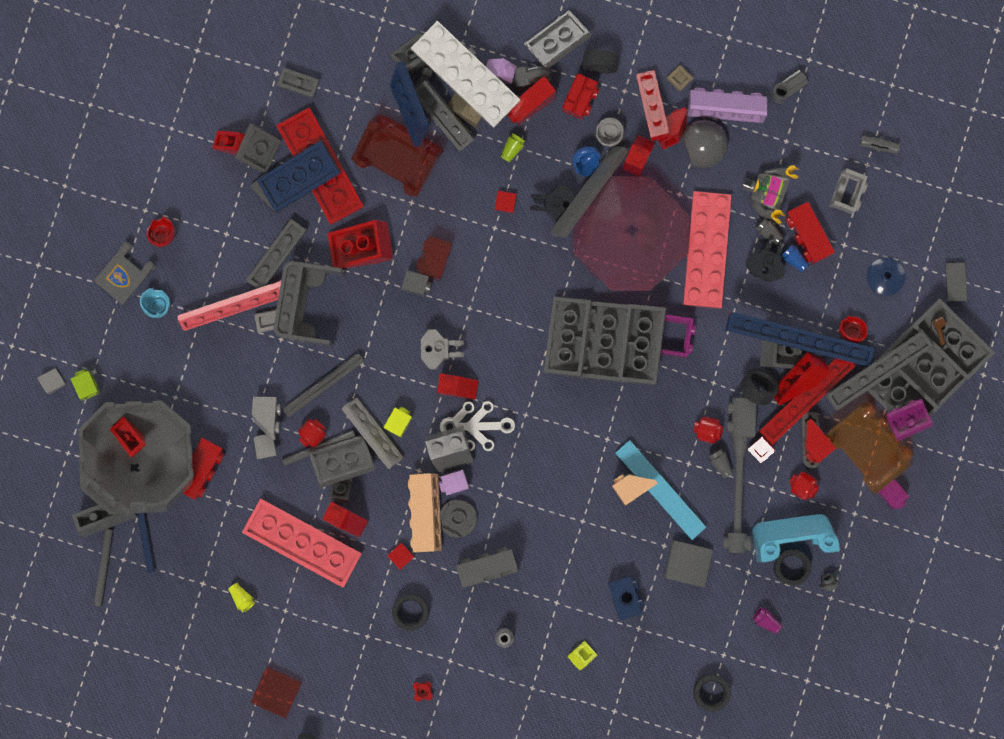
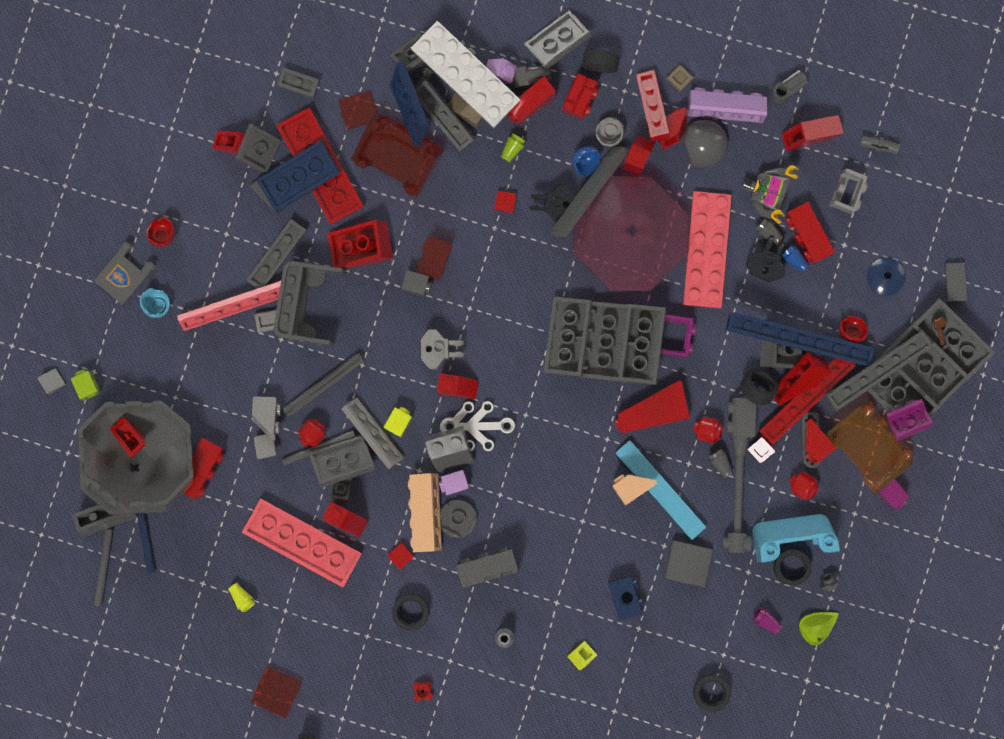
(357, 110): none -> clear red piece
(657, 410): none -> red slope
(812, 132): none -> red slope
(817, 626): none -> lime piece

